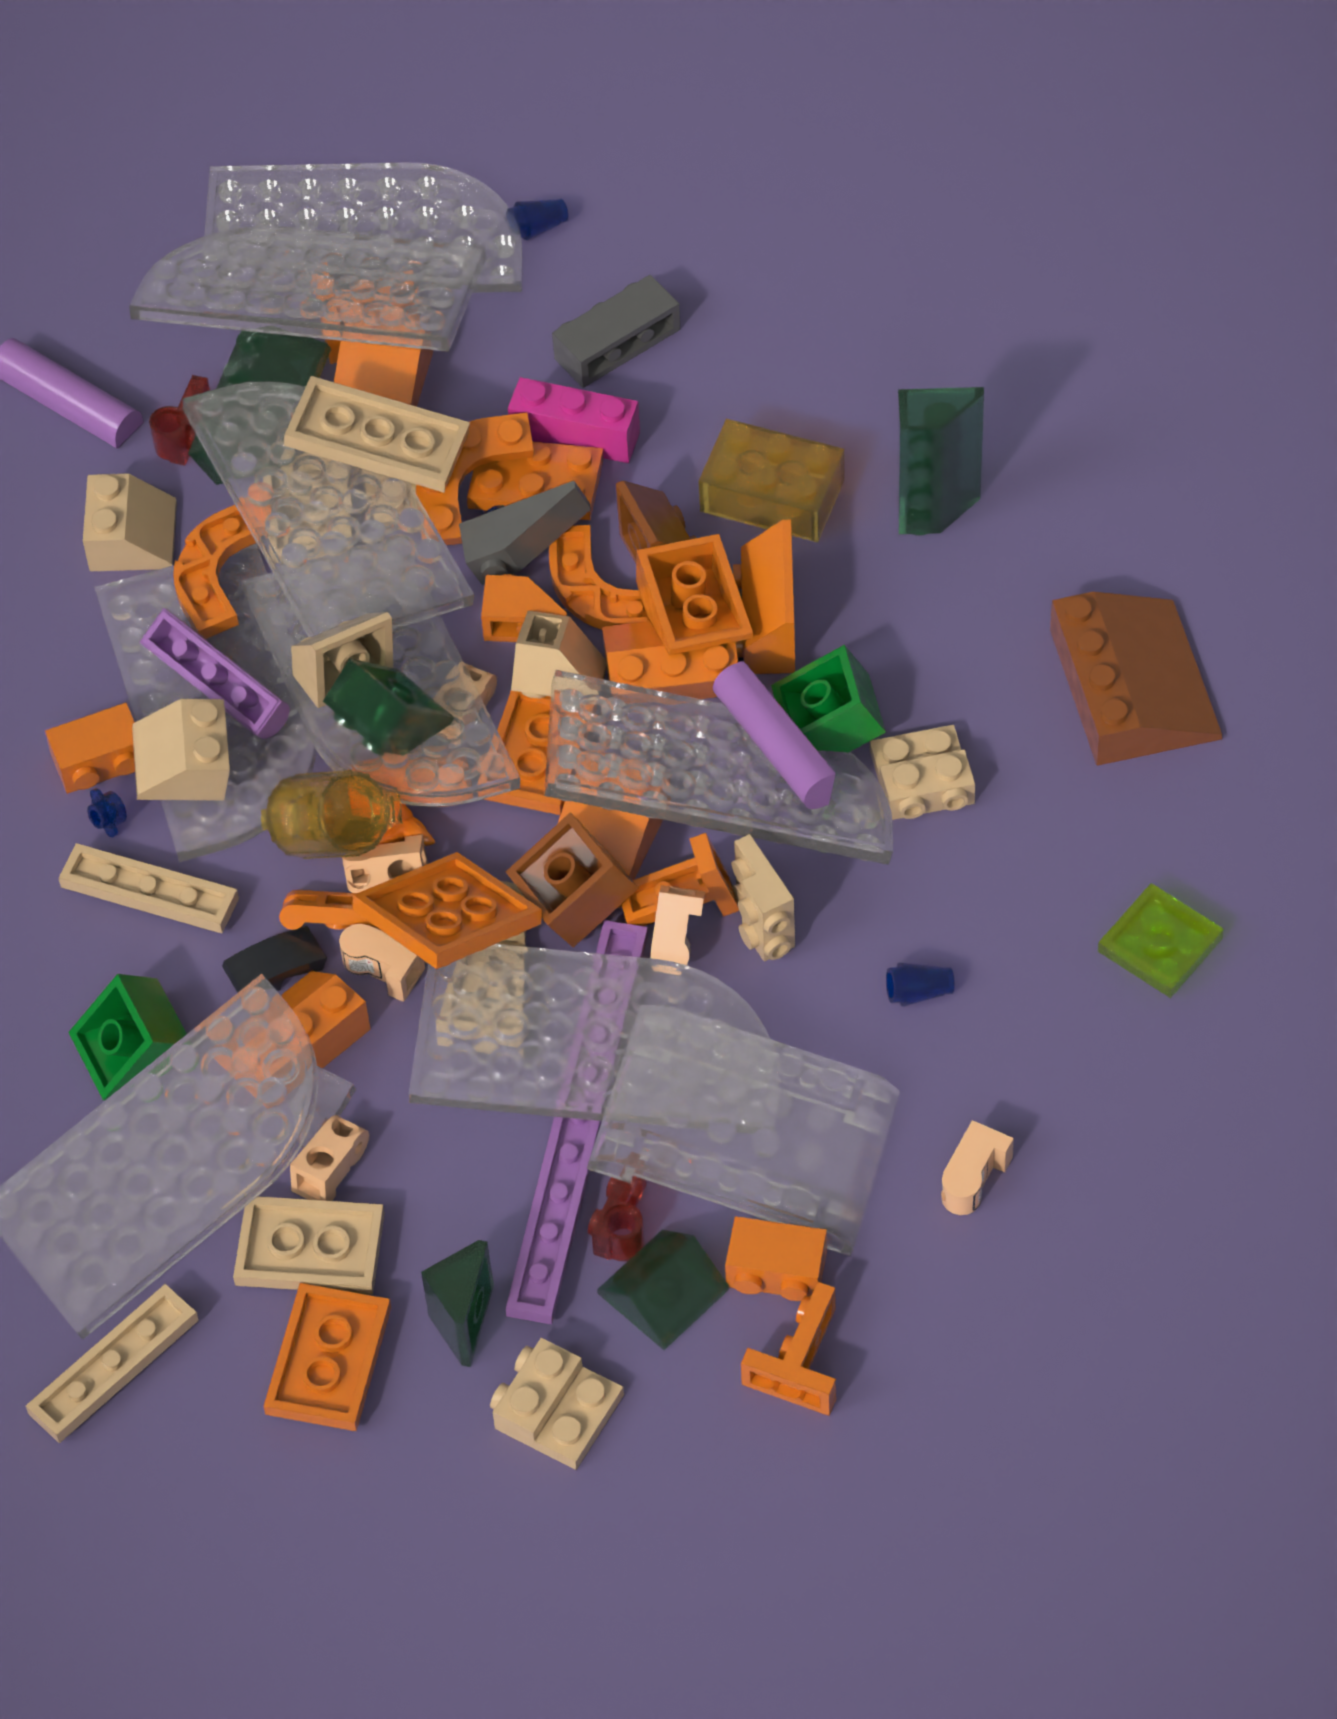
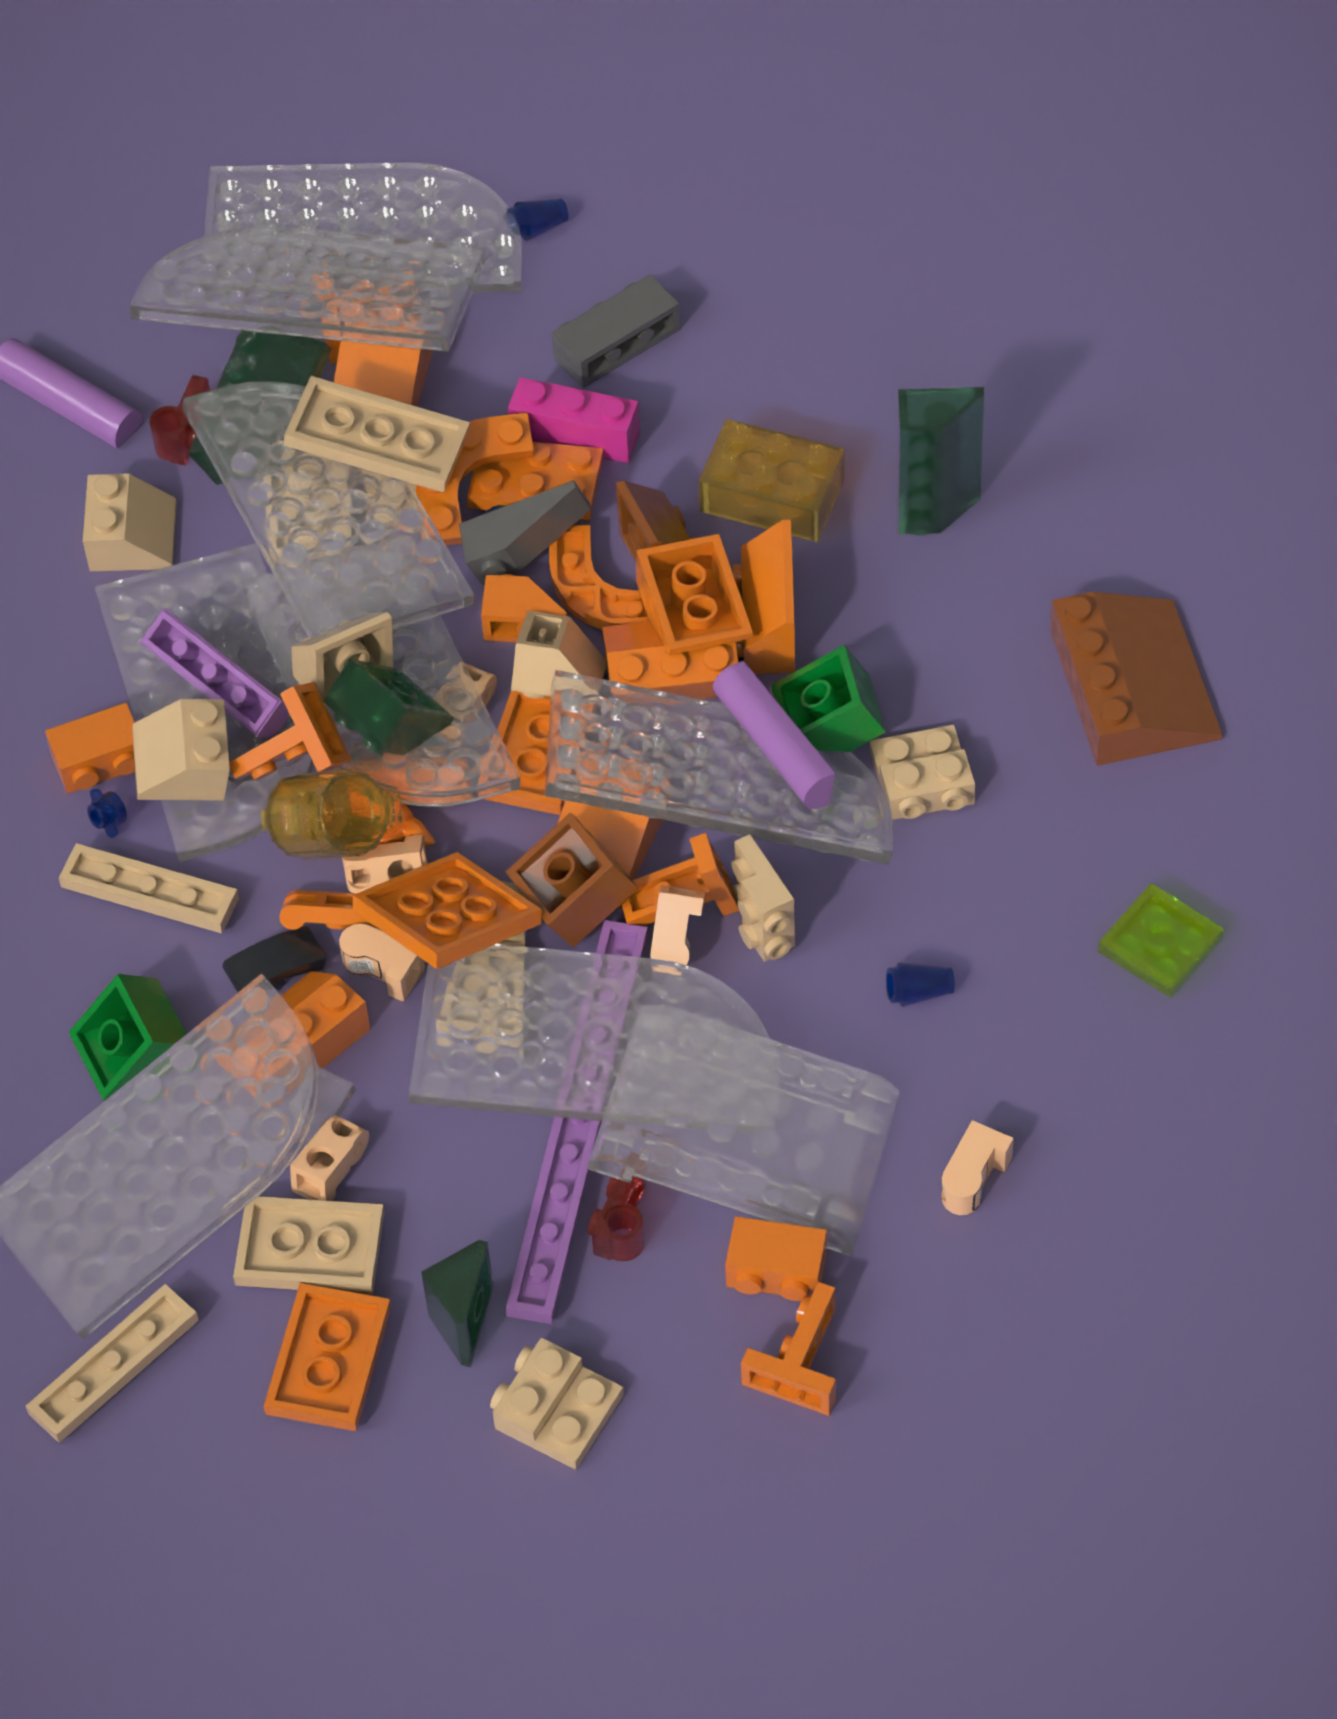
(199, 569): orange plate -> none
(312, 734): none -> orange bracket
(665, 1286): clear green slope -> none

